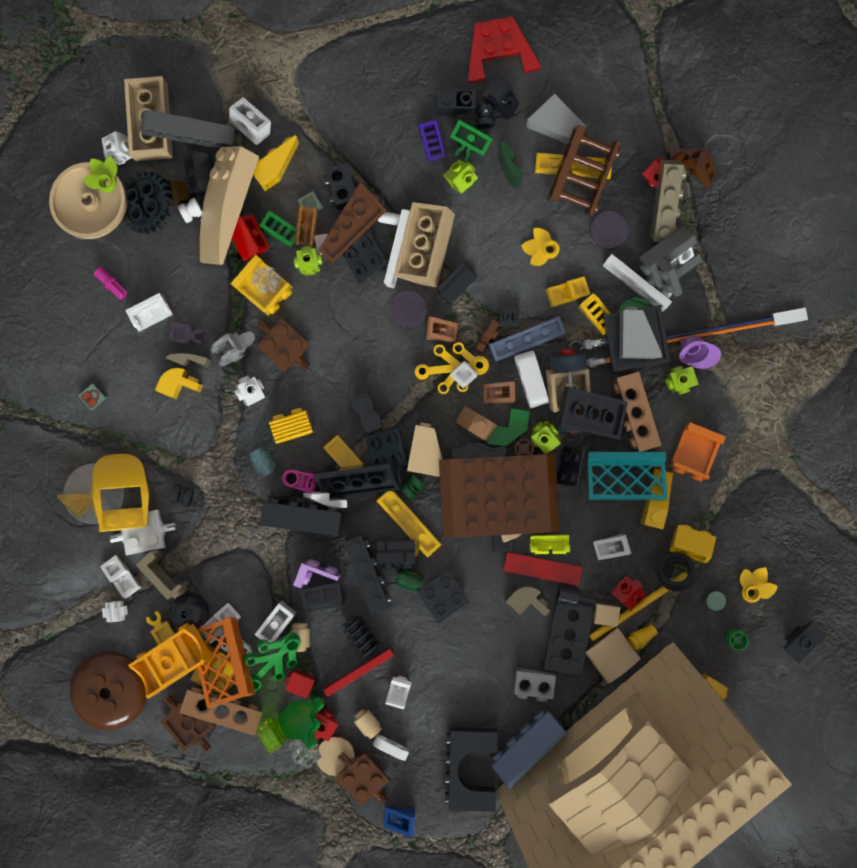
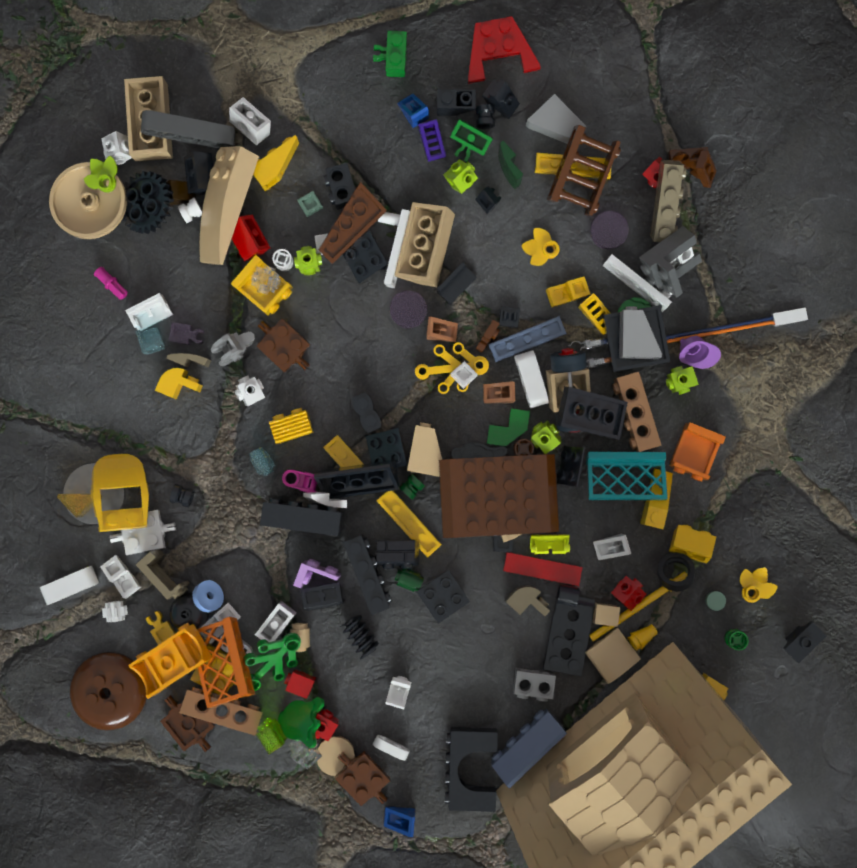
(69, 585): none -> white beam
(92, 396): tile -> none
(150, 340): none -> clear light blue panel
(202, 601): none -> light blue piece
(269, 230): green slope -> none
(284, 264): none -> white wheel
(306, 226): clear orange brick -> none
(358, 671): red tile -> none
(367, 723): tan brick -> none
(394, 53): none -> green brick
(414, 110): none -> blue slope
(476, 423): medium nougat slope -> none
(488, 199): none -> black tile

